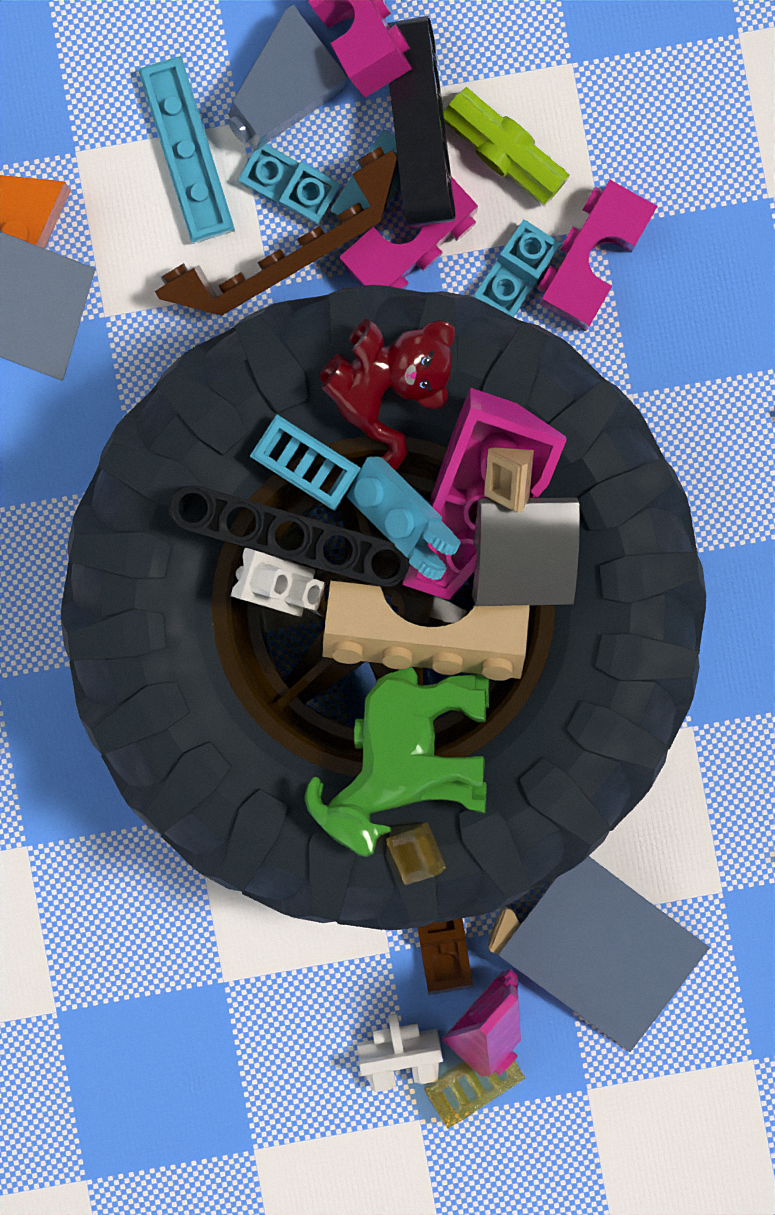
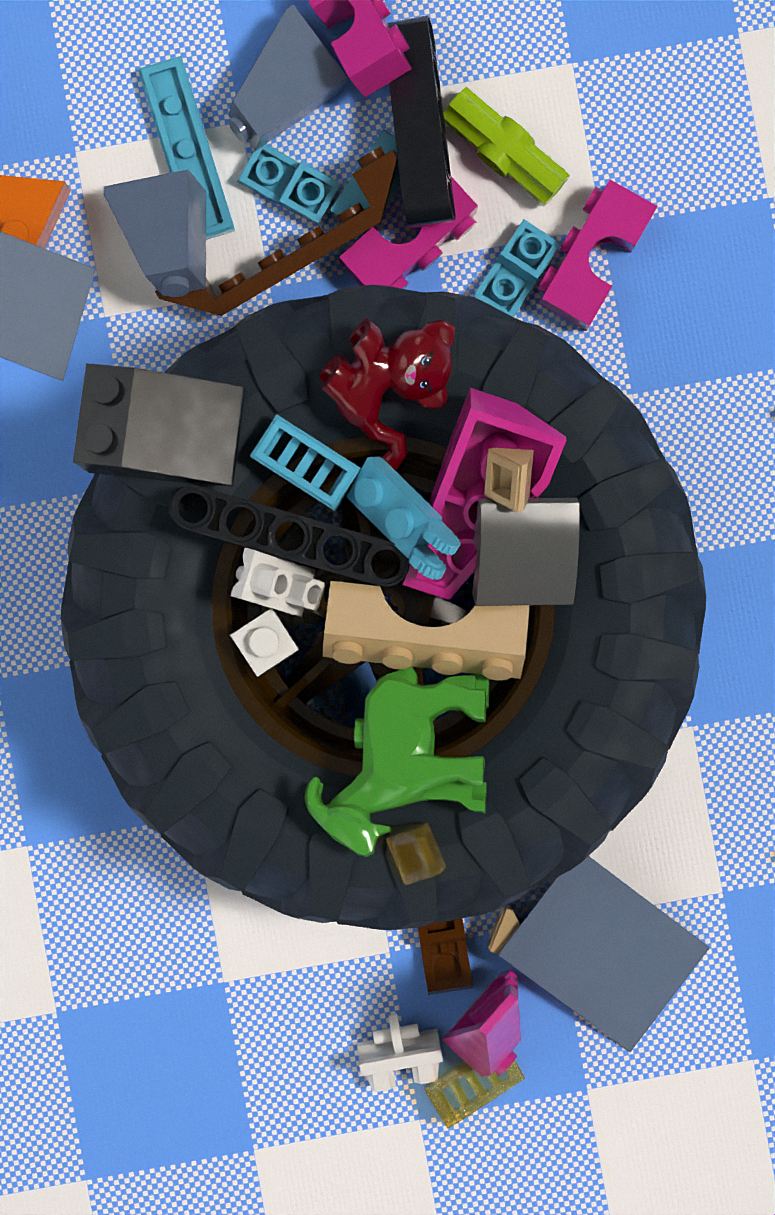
(158, 426): none -> slope
(164, 228): none -> sand blue slope
(264, 642): none -> white plate

